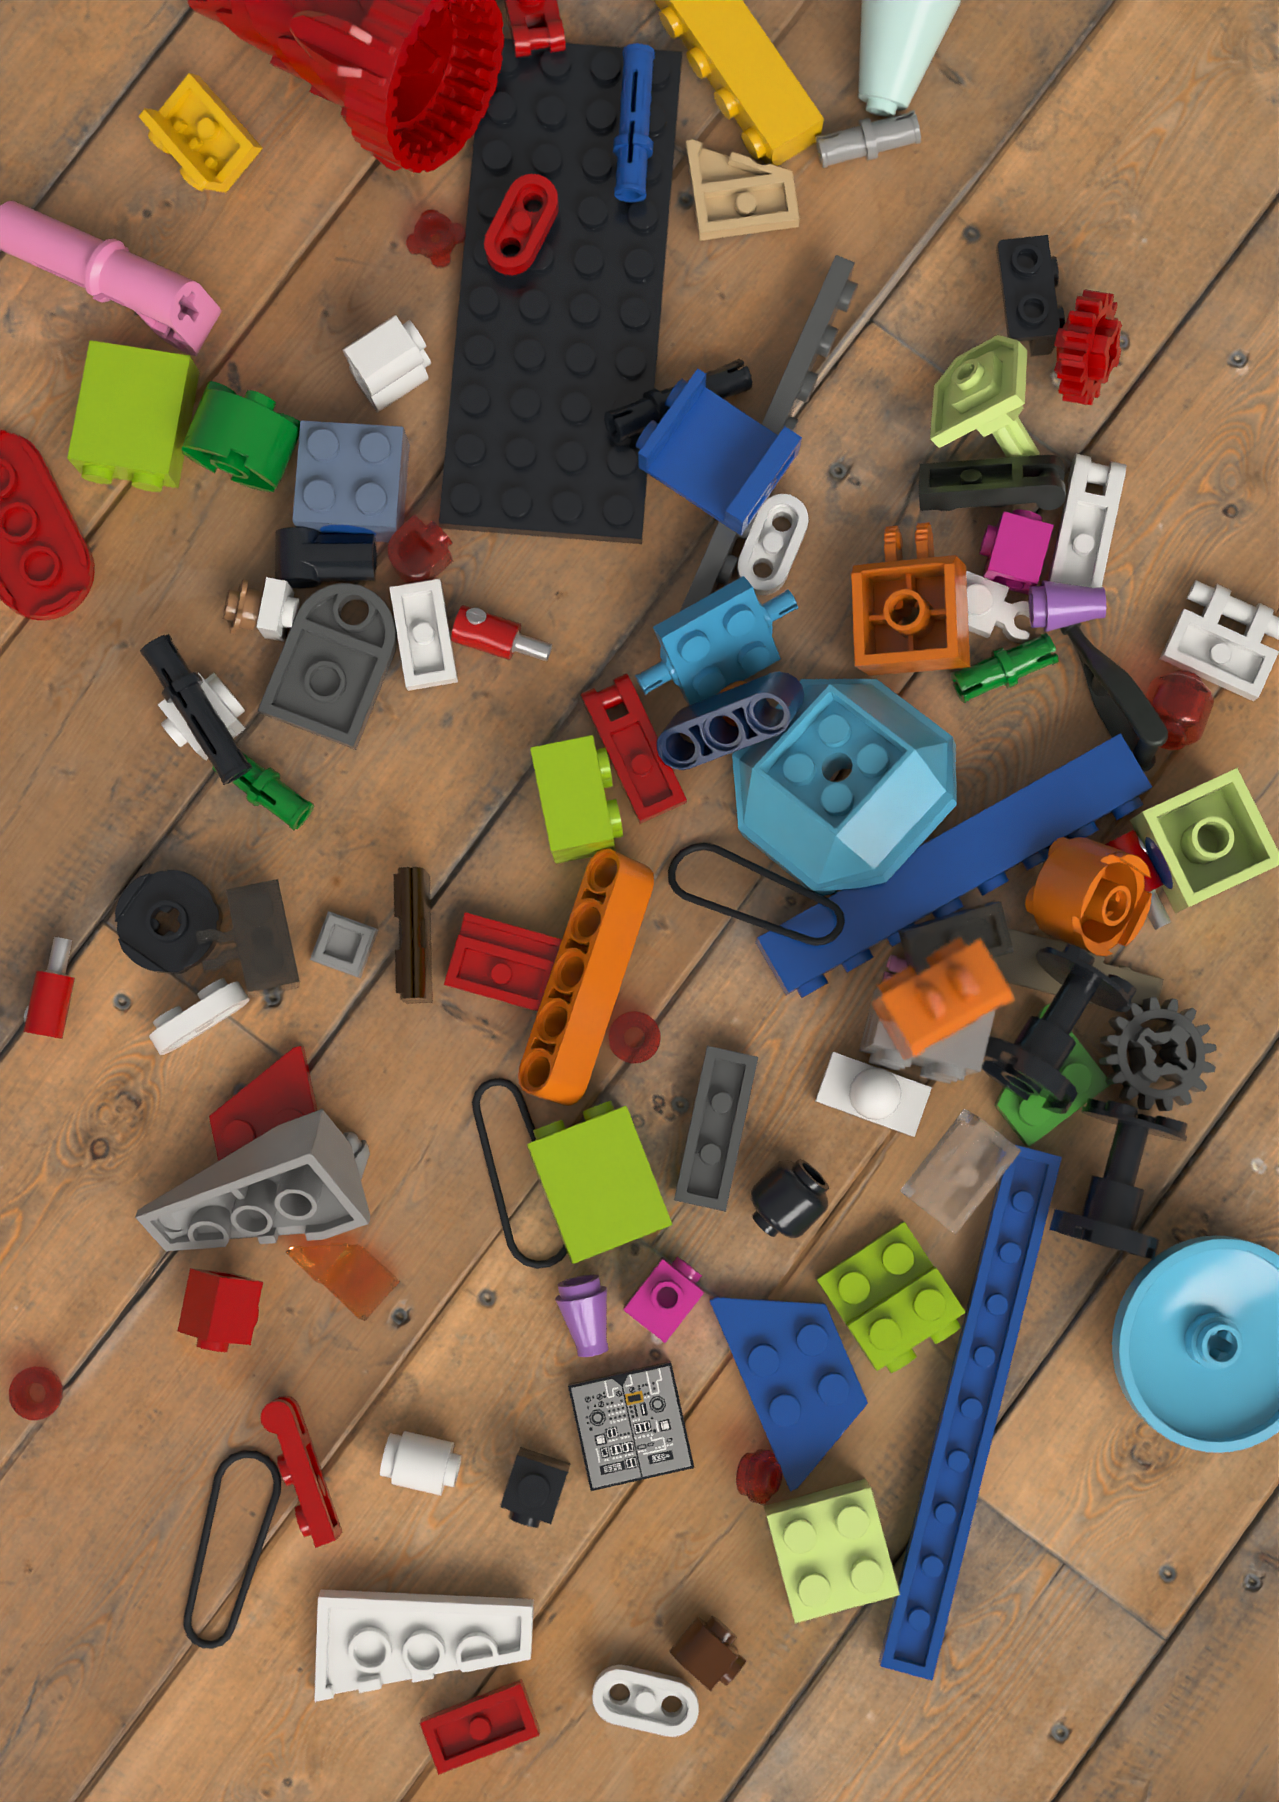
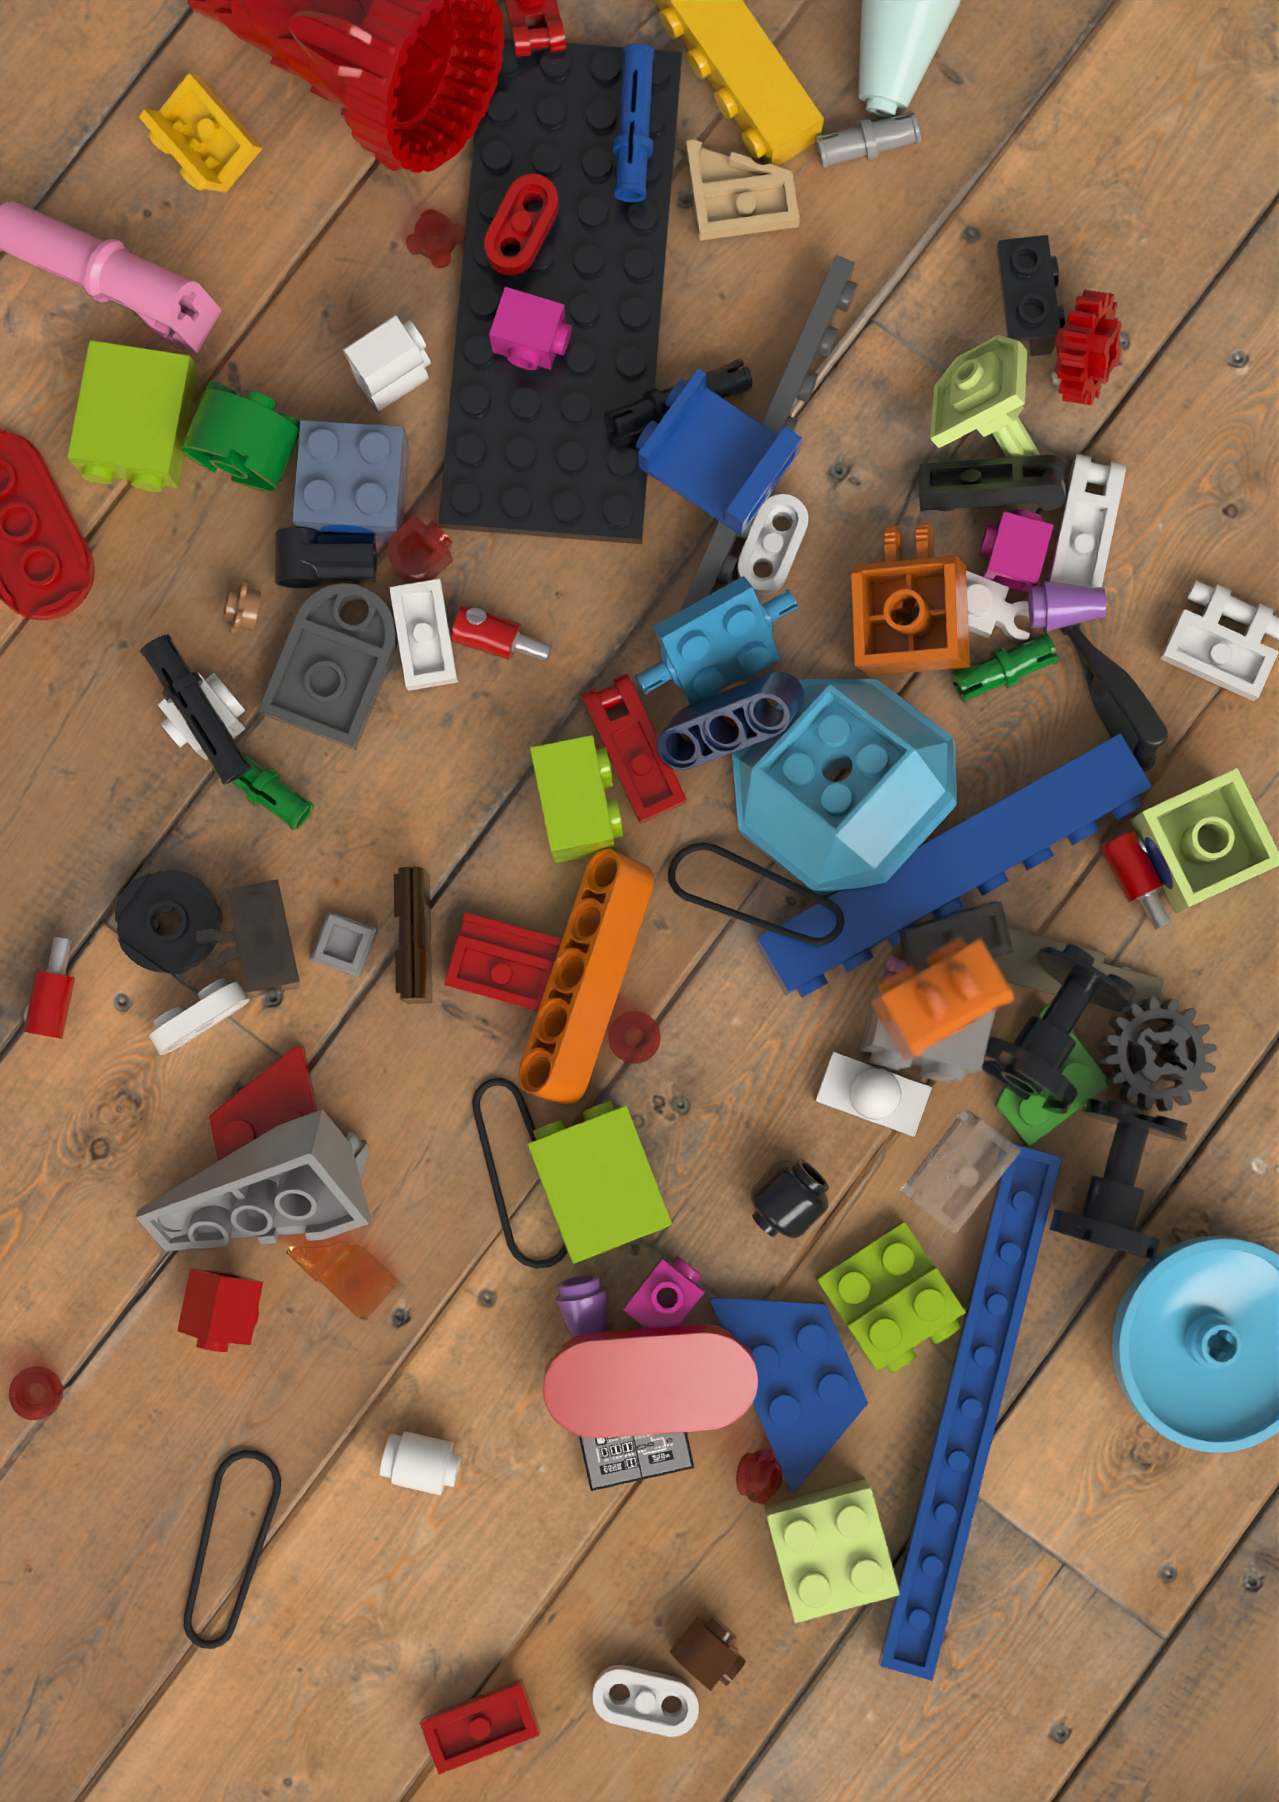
(277, 609): white plate -> none
(301, 1467): red plate -> none
(407, 1636): white wing -> none
(529, 330): none -> dark pink brick
(534, 1488): black brick -> none
(650, 1381): none -> tile
(716, 1128): dark grey plate -> none
(1090, 895): orange brick -> none
(1182, 705): clear red head -> none

